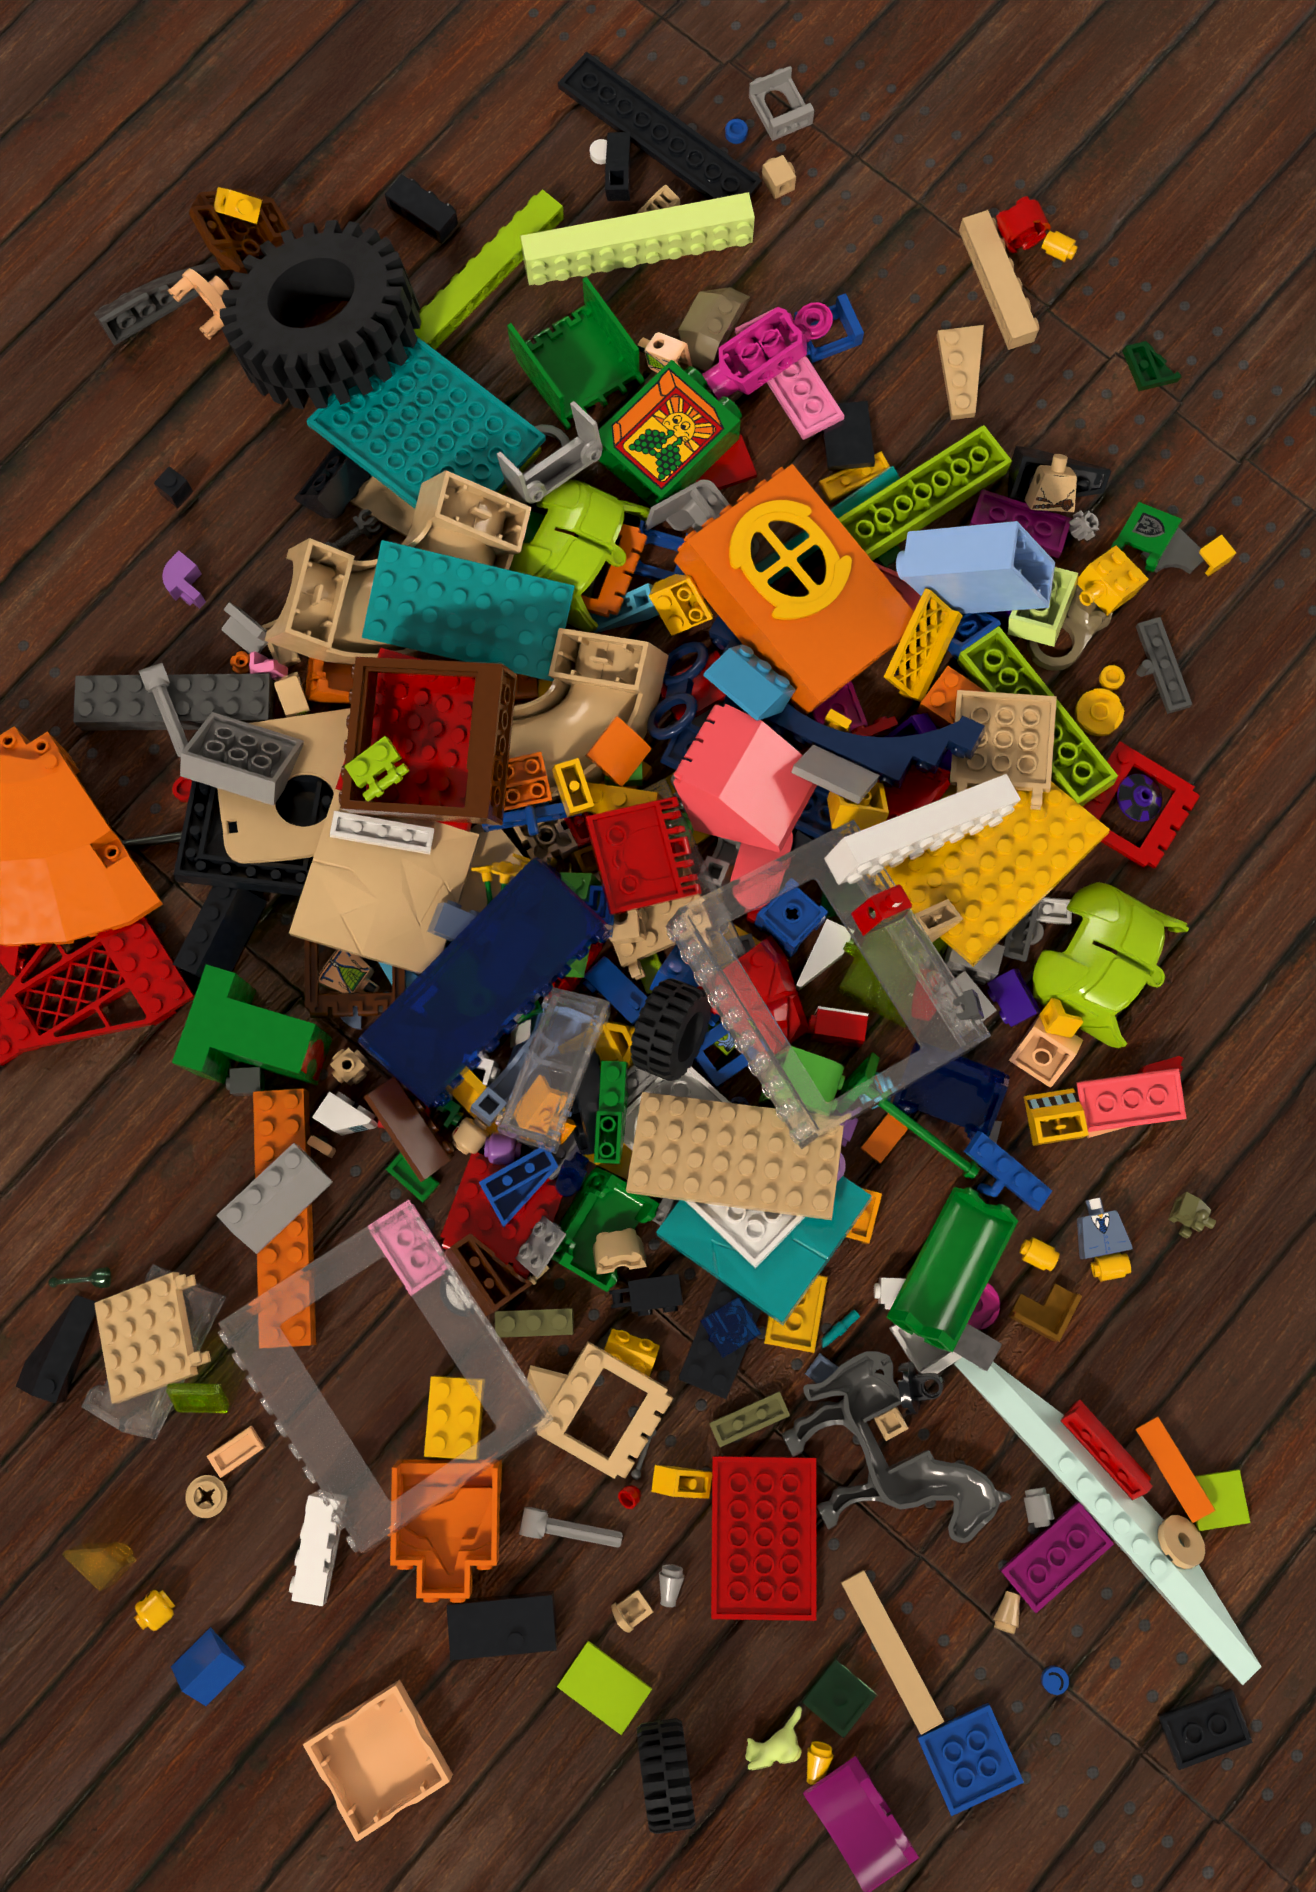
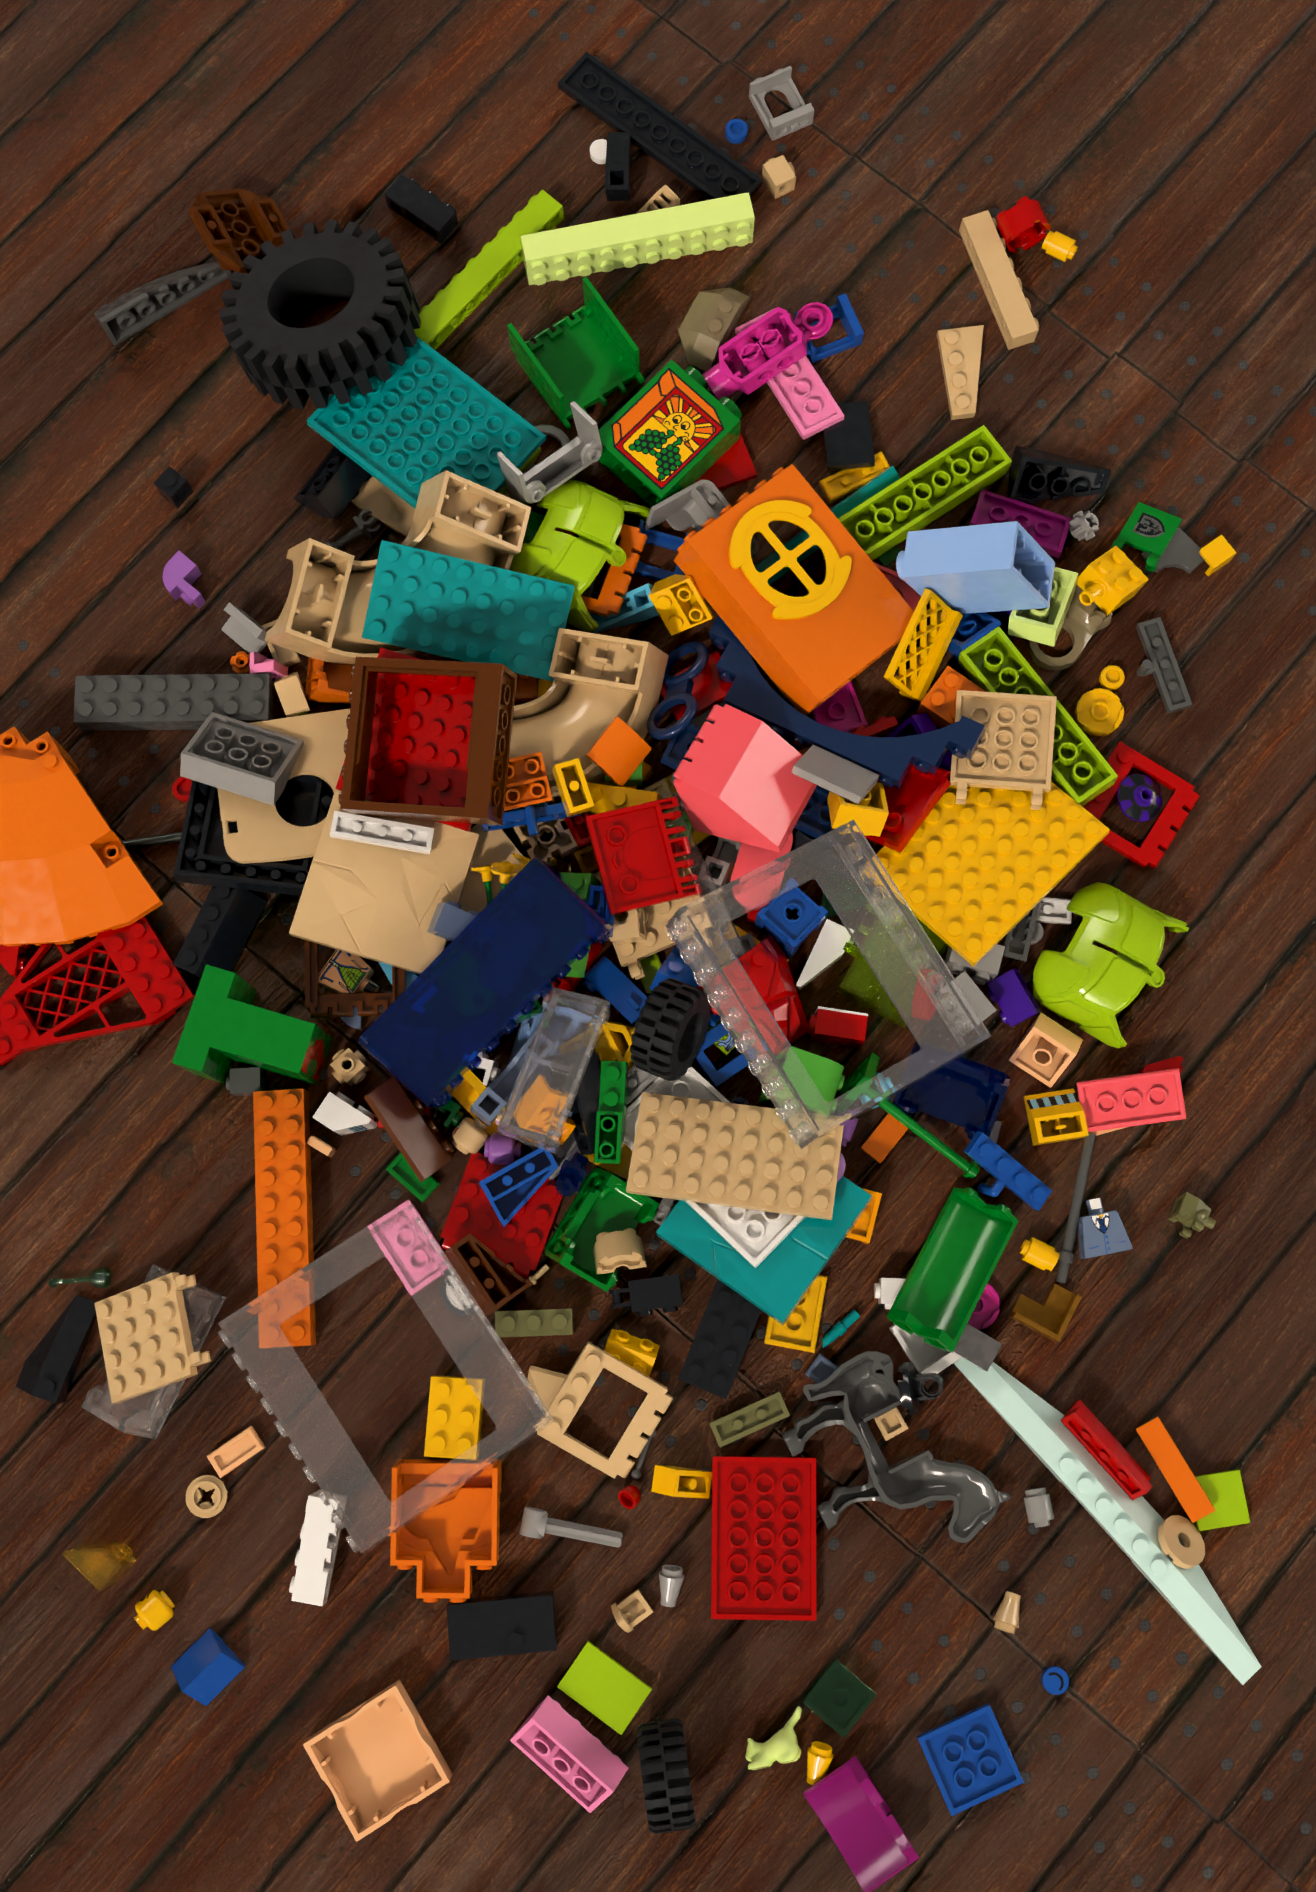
(156, 682): light grey axle -> none
(197, 1398): clear neon green tile -> none
(209, 291): light nougat connector -> none
(237, 205): yellow torso -> none
(275, 1198): light grey slope -> none
(374, 762): lime plate -> none
(520, 1033): white sticker -> none
(540, 1246): light grey hinge -> none
(569, 1754): none -> bright pink slope
(662, 350): light nougat torso -> none
(730, 1327): clear blue piece -> none
(750, 682): dark azure slope -> none
(837, 721): yellow plate -> none
(888, 906): red torso -> none
(892, 1652): tan slope -> none
(922, 829): white brick -> none
(938, 919): tan slope -> none
(972, 1006): dark grey tile -> none
(1053, 487): torso -> none
(1056, 1557): magenta plate -> none
(1057, 1021): yellow panel -> none
(1066, 1256): none -> dark grey bar
(1111, 1266): yellow brick -> none
(1148, 366): dark green wing -> none
(1204, 1729): black tile -> none

